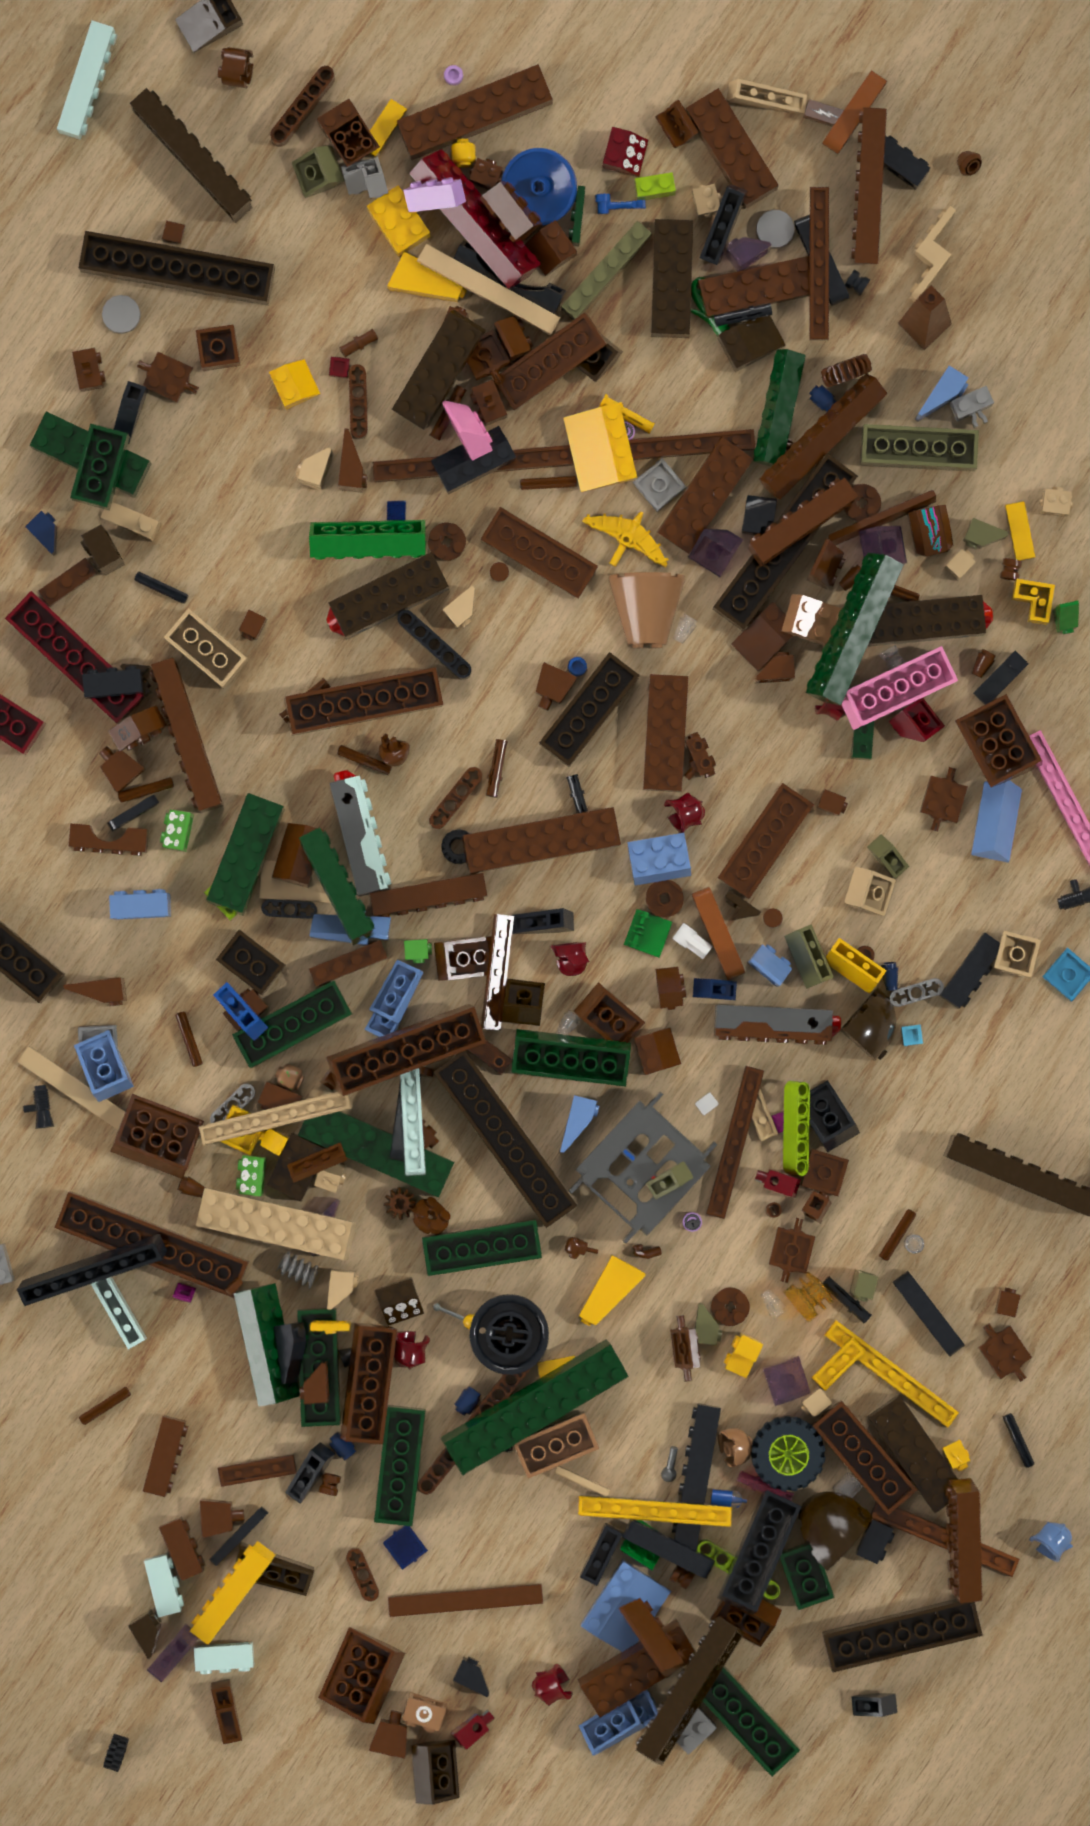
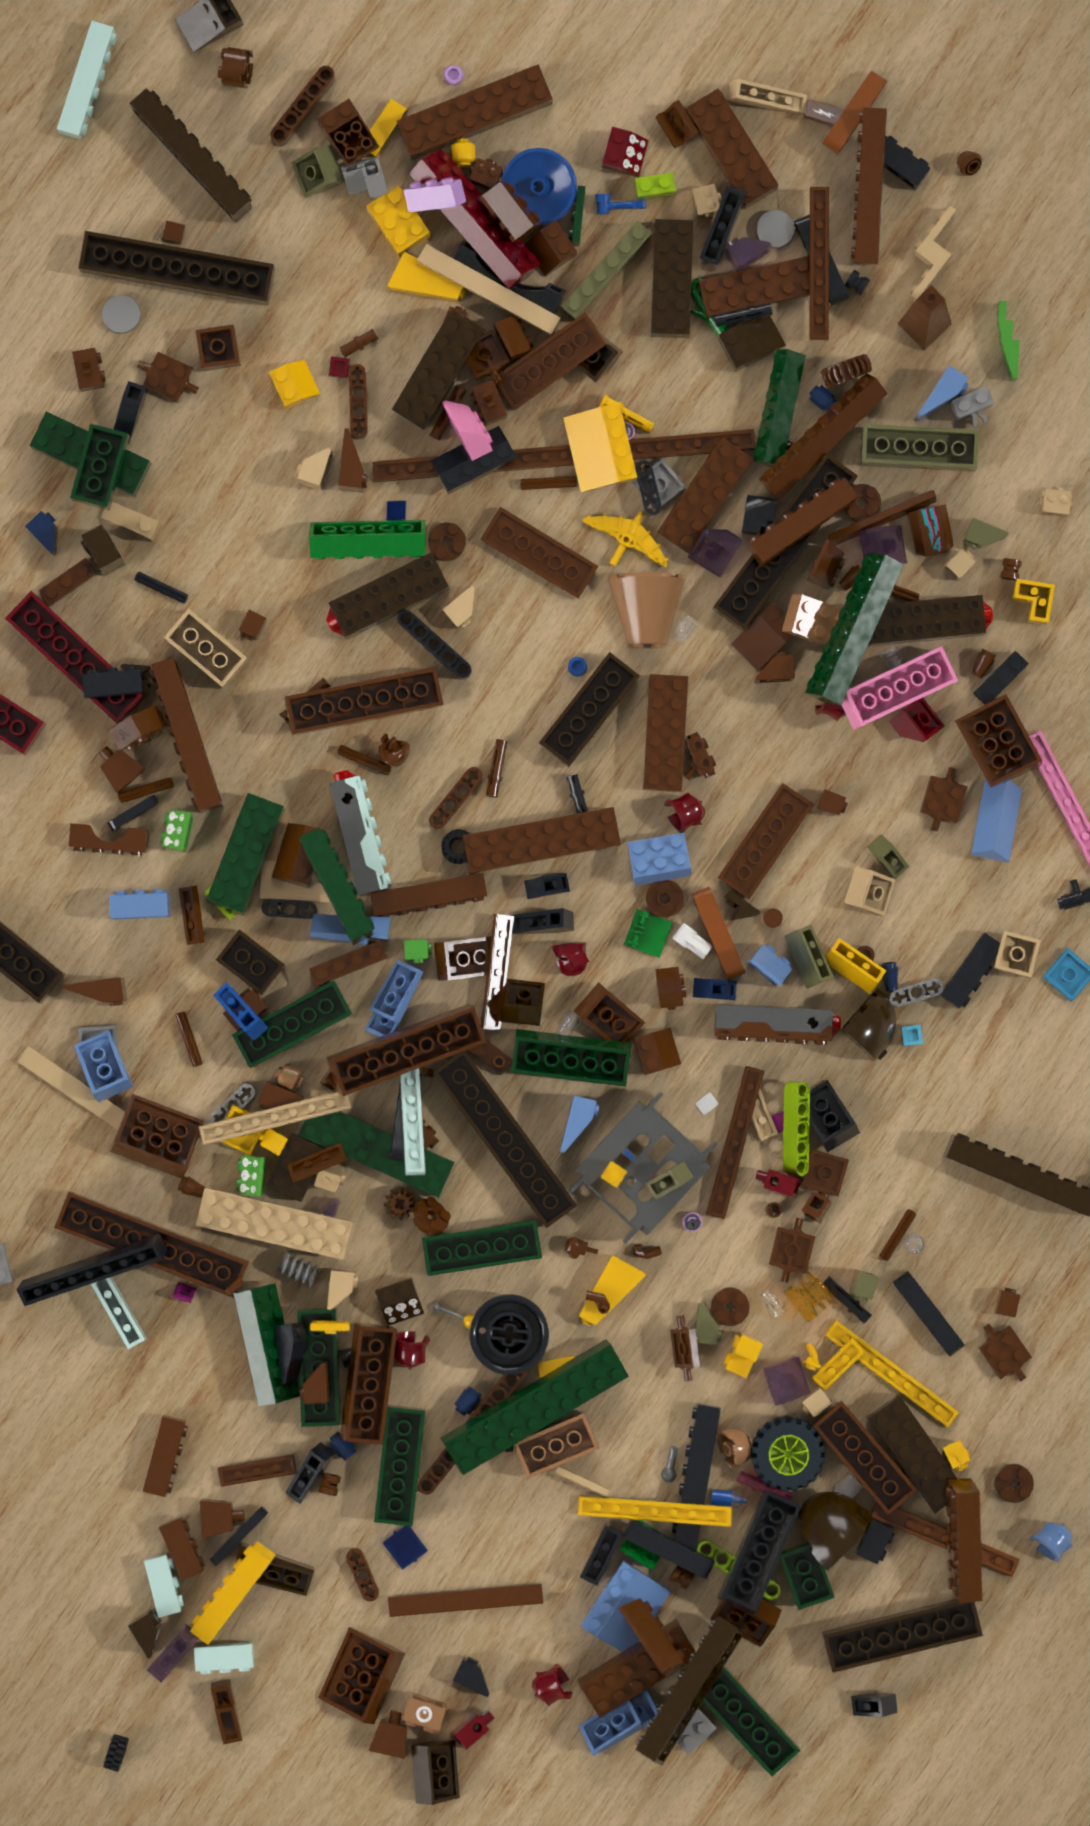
(42, 1106): black piece -> none
(104, 1406): reddish brown axle -> none
(191, 915): none -> reddish brown plate
(499, 572): reddish brown tile -> none
(546, 886): none -> black slope
(553, 685): reddish brown torso -> none
(600, 1300): none -> reddish brown arm
(613, 1174): none -> yellow brick
(643, 494): none -> black beam
(812, 1362): none -> yellow plate
(863, 742): dark green brick -> none
(1009, 347): none -> bright green slope
(1018, 1440): black axle -> none
(1020, 531): yellow tile -> none
(1021, 1491): none -> reddish brown plate
(1066, 617): green slope -> none

